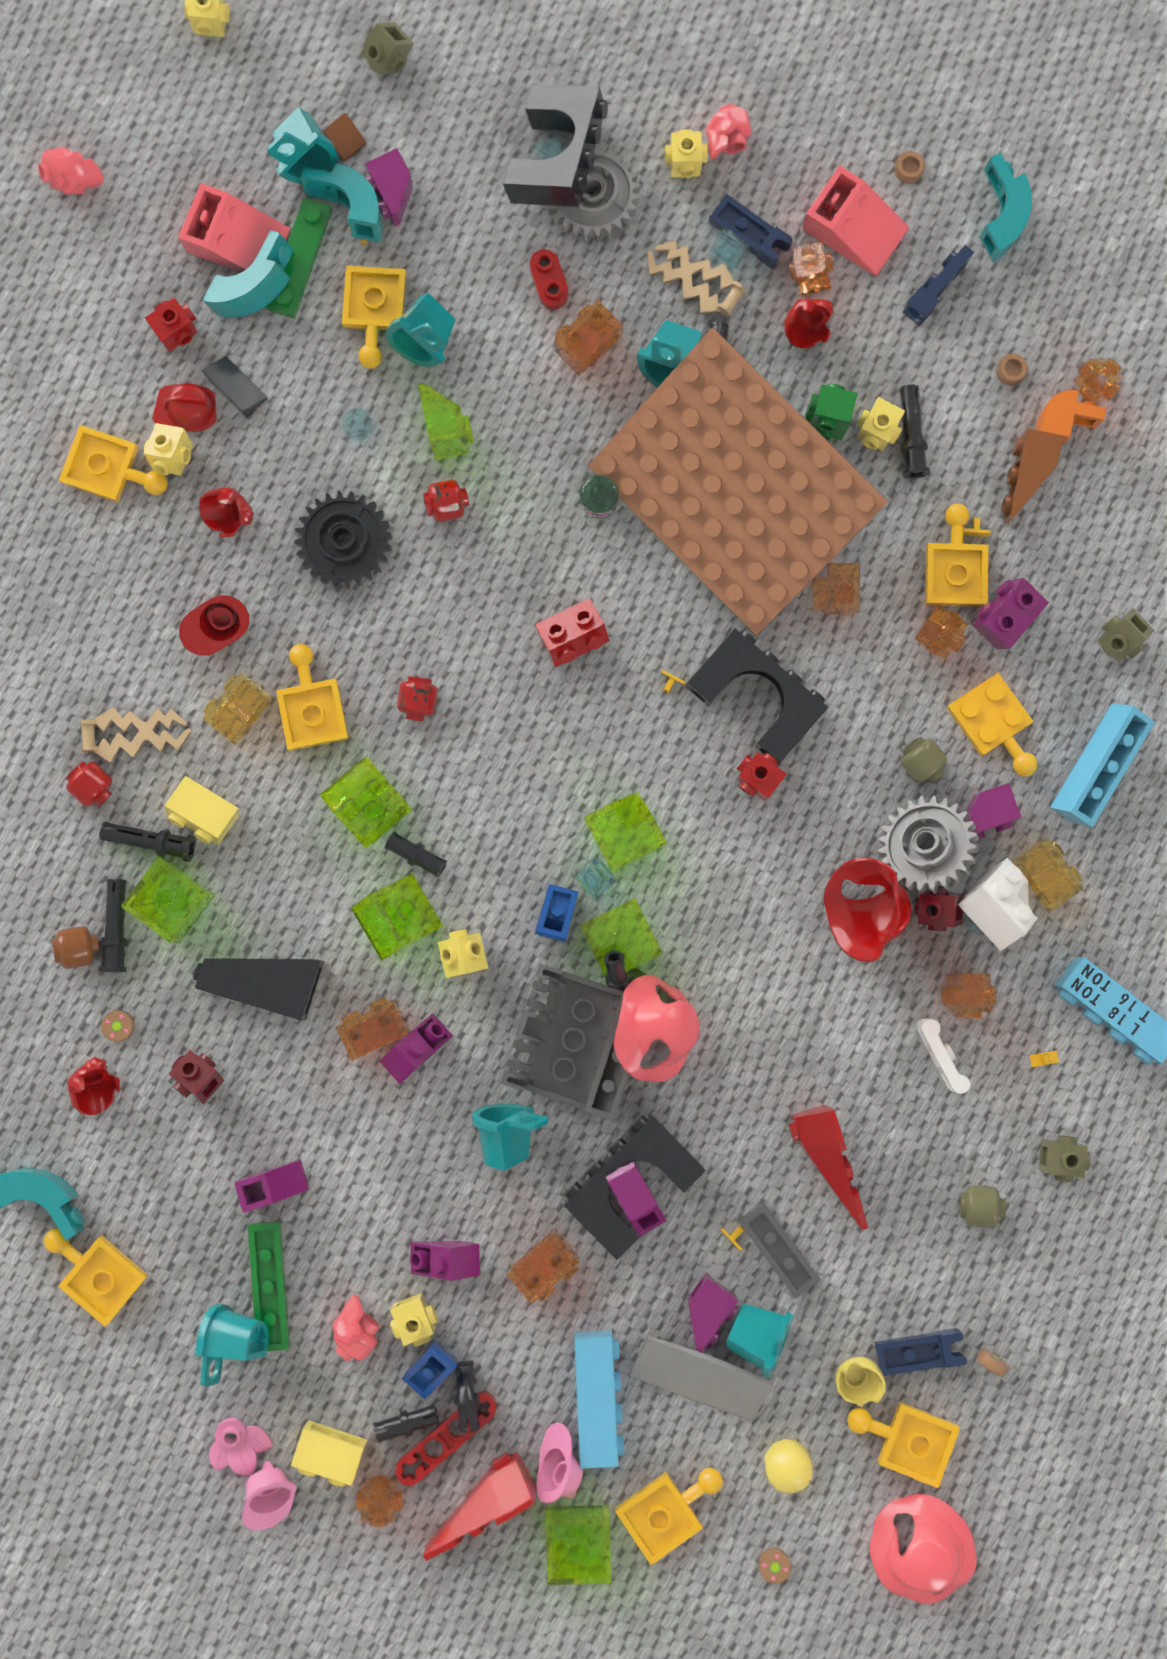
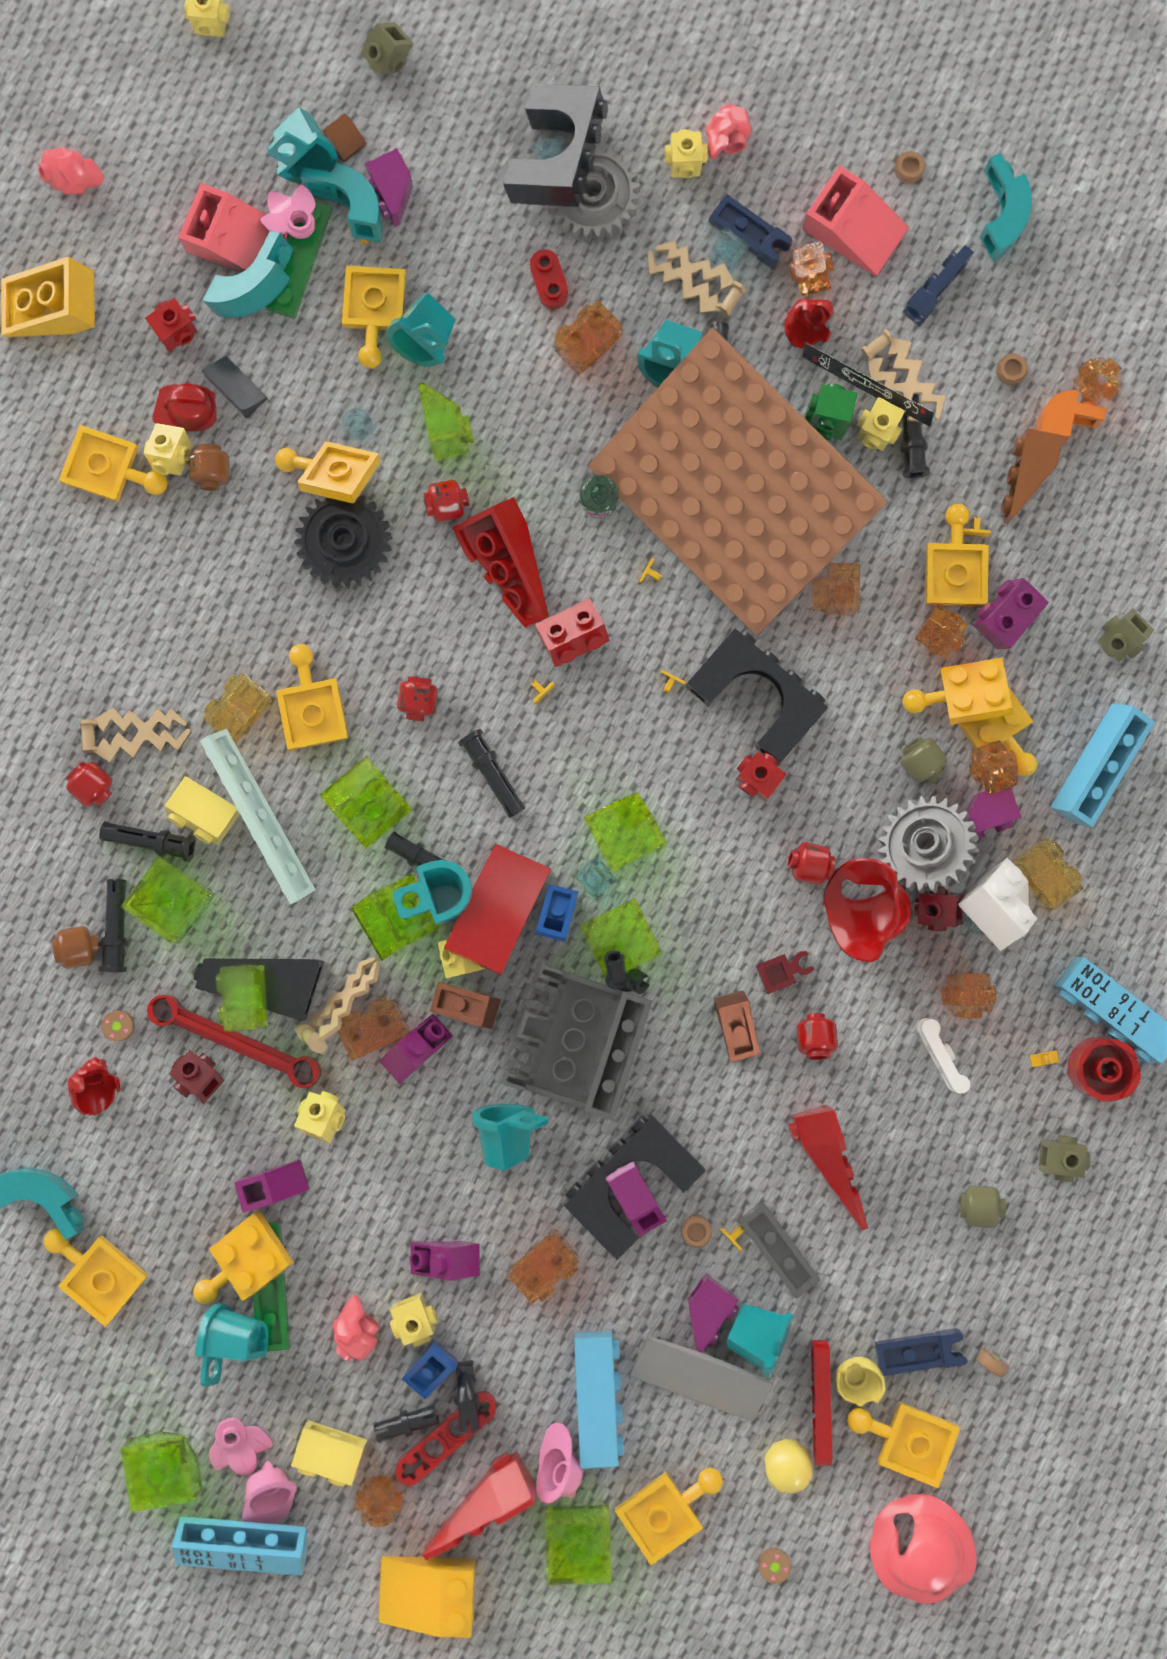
(48, 300): none -> yellow slope
(160, 1471): none -> clear neon green slope
(209, 467): none -> dark orange head
(214, 625): red piece -> none
(225, 511): red hair -> none
(233, 1040): none -> red piece
(240, 1545): none -> medium azure brick
(242, 997): none -> clear neon green slope
(248, 1259): none -> yellow plate
(257, 815): none -> light aqua plate
(288, 211): none -> bright pink plate
(307, 1032): none -> tan piece
(320, 1116): none -> light yellow brick
(334, 472): none -> yellow plate
(428, 1595): none -> yellow slope
(442, 890): none -> teal container
(465, 1005): none -> copper plate
(486, 762): none -> black pin
(497, 909): none -> red slope
(505, 550): none -> red wedge
(543, 692): none -> yellow piece
(646, 1019): coral piece -> none
(649, 572): none -> yellow piece
(696, 1231): none -> medium nougat tile
(737, 1025): none -> plate
(778, 972): none -> dark red plate
(811, 863): none -> red head
(817, 1037): none -> red head
(821, 1403): none -> red beam
(867, 384): none -> black sticker
(911, 386): none -> tan piece
(970, 691): none -> yellow plate
(994, 767): none -> clear orange brick
(1119, 1061): none -> red brick

